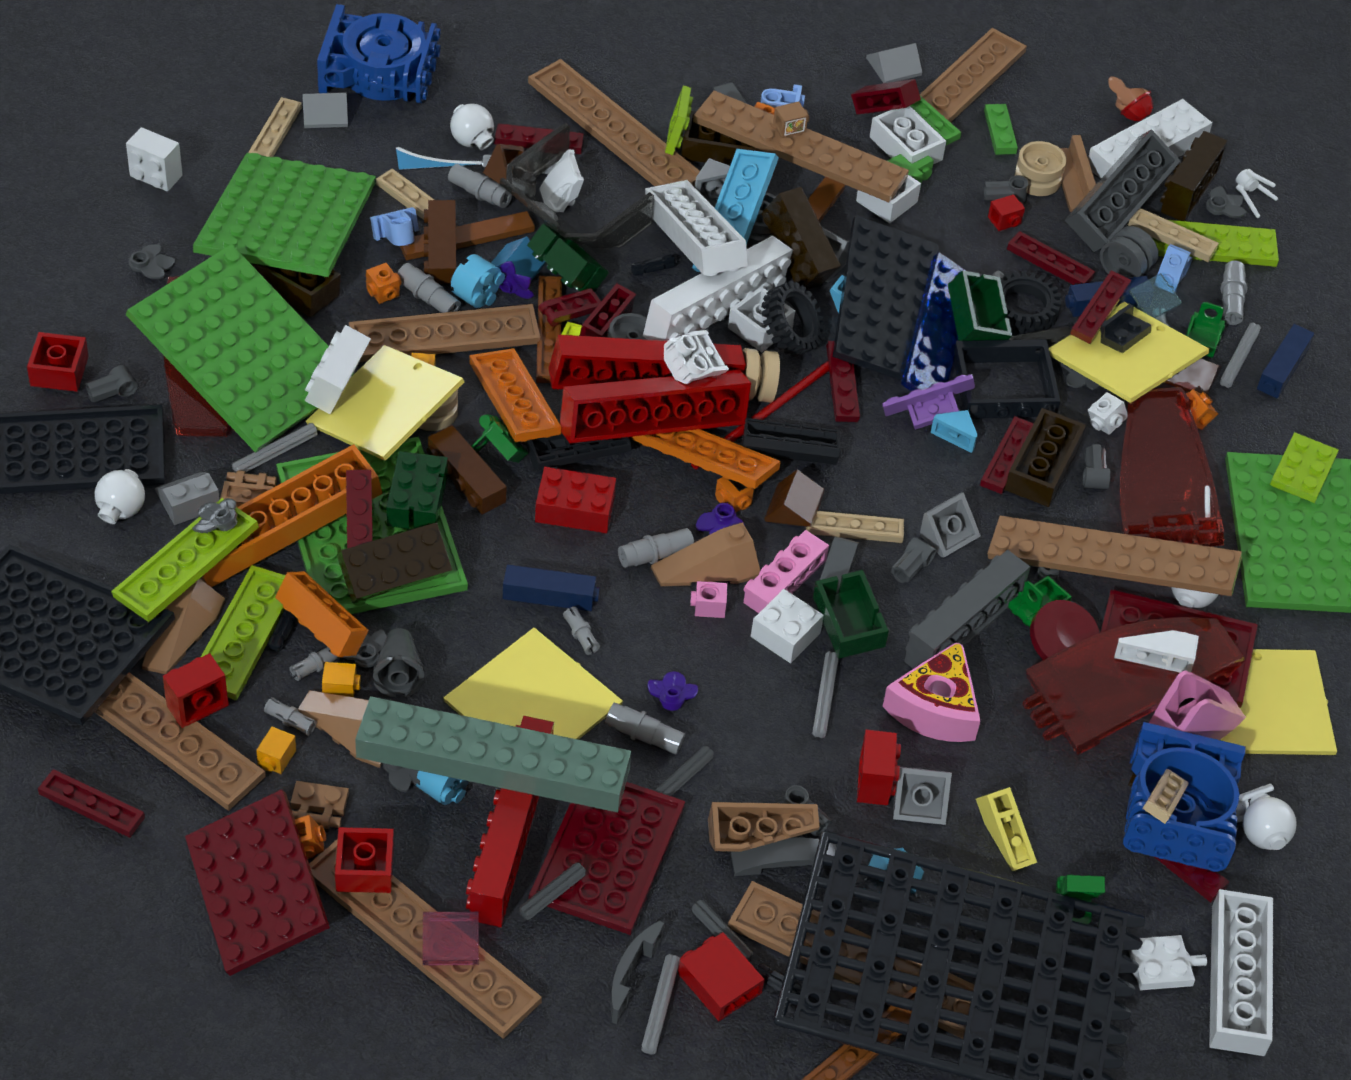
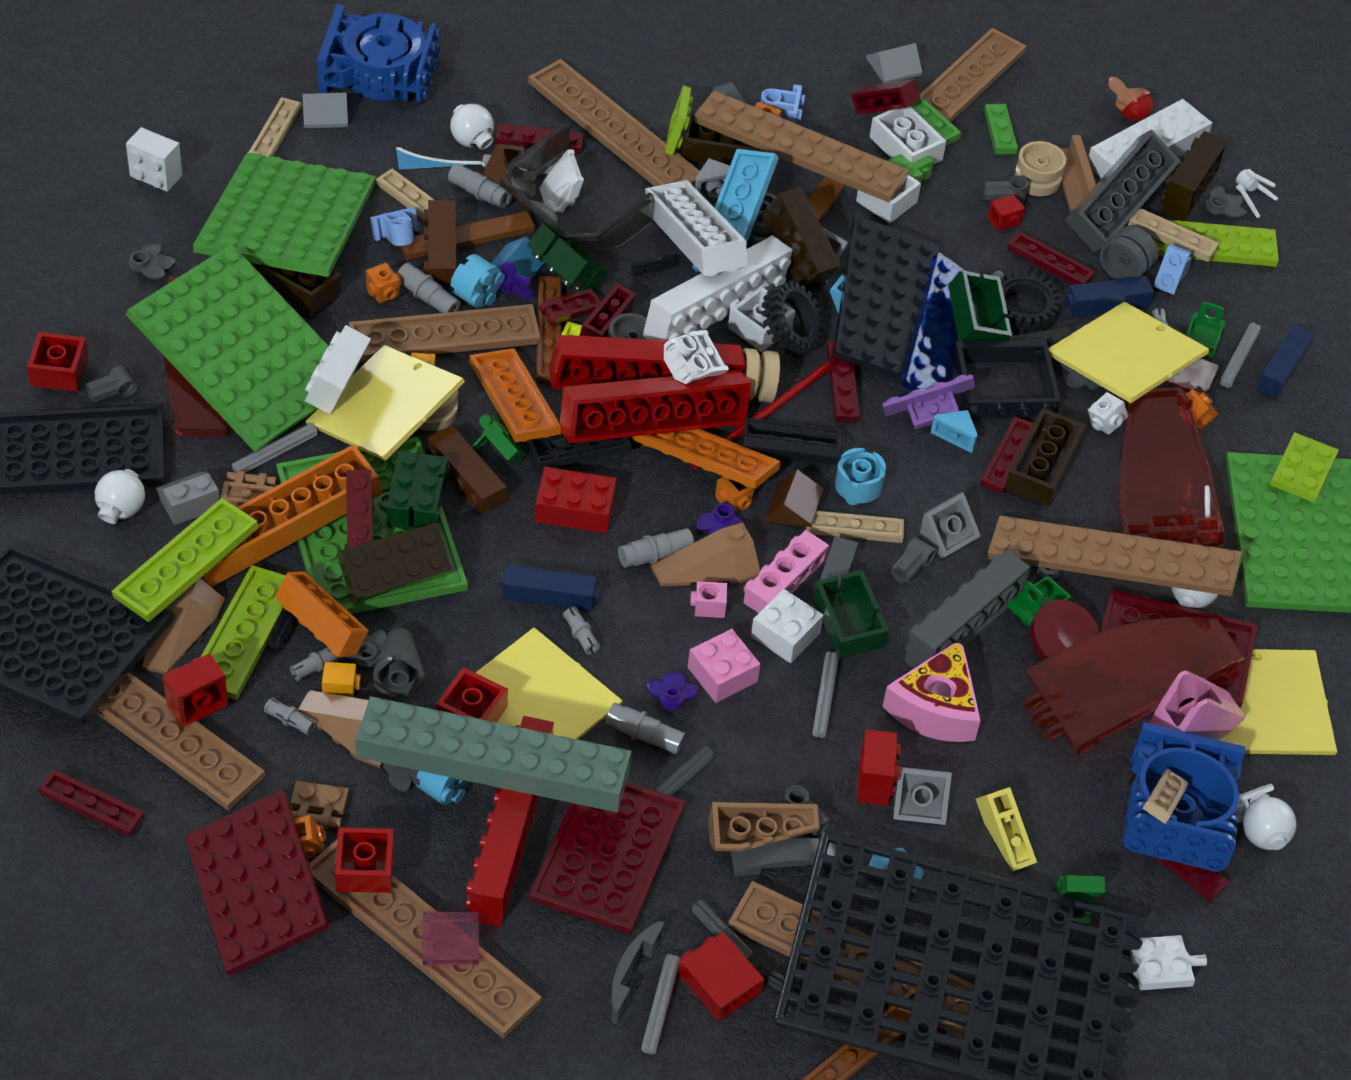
(217, 516): dark grey plate -> none
(276, 750): light orange brick -> none
(474, 697): none -> red brick
(552, 891): dark grey axle -> none
(723, 665): none -> bright pink brick
(790, 119): medium nougat brick -> none
(860, 476): none -> medium azure brick
(1095, 473): dark grey piece -> none
(1100, 307): dark red plate -> none
(1123, 330): black bracket -> none
(1155, 296): clear light blue piece -> none
(1162, 650): white slope -> none
(1233, 292): light grey piece -> none
(1241, 973): white brick -> none

